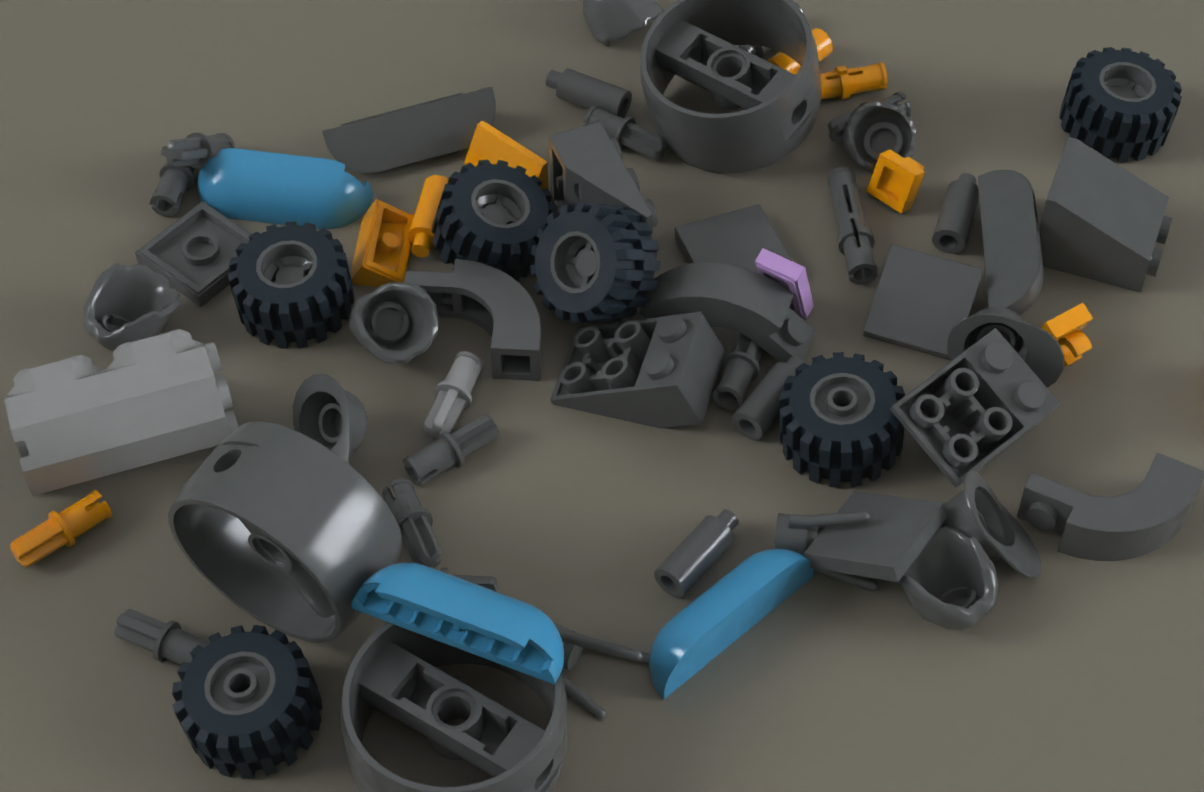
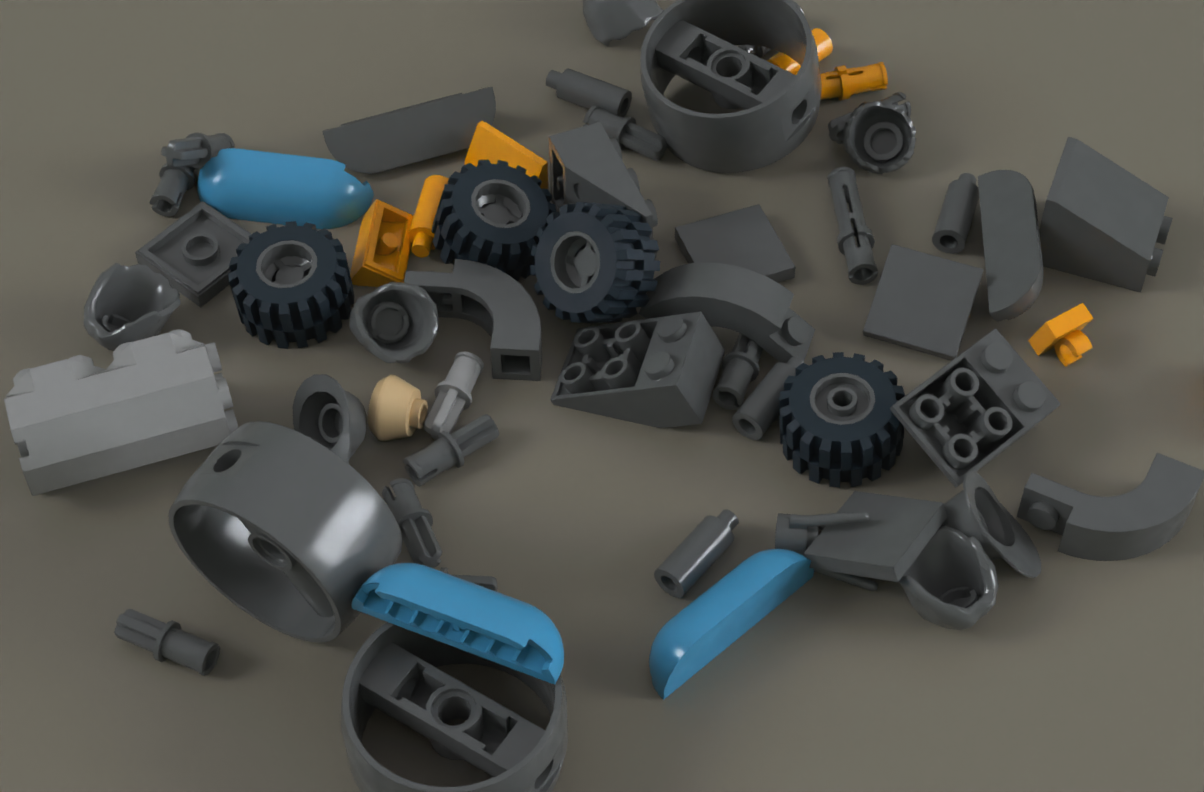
(60, 529): light orange axle -> none
(247, 701): black wheel -> none
(395, 409): none -> tan cone
(573, 646): dark grey plant -> none
(790, 276): lavender tile -> none
(896, 180): light orange tile -> none
(1031, 343): dark grey piece -> none
(1120, 103): black wheel -> none

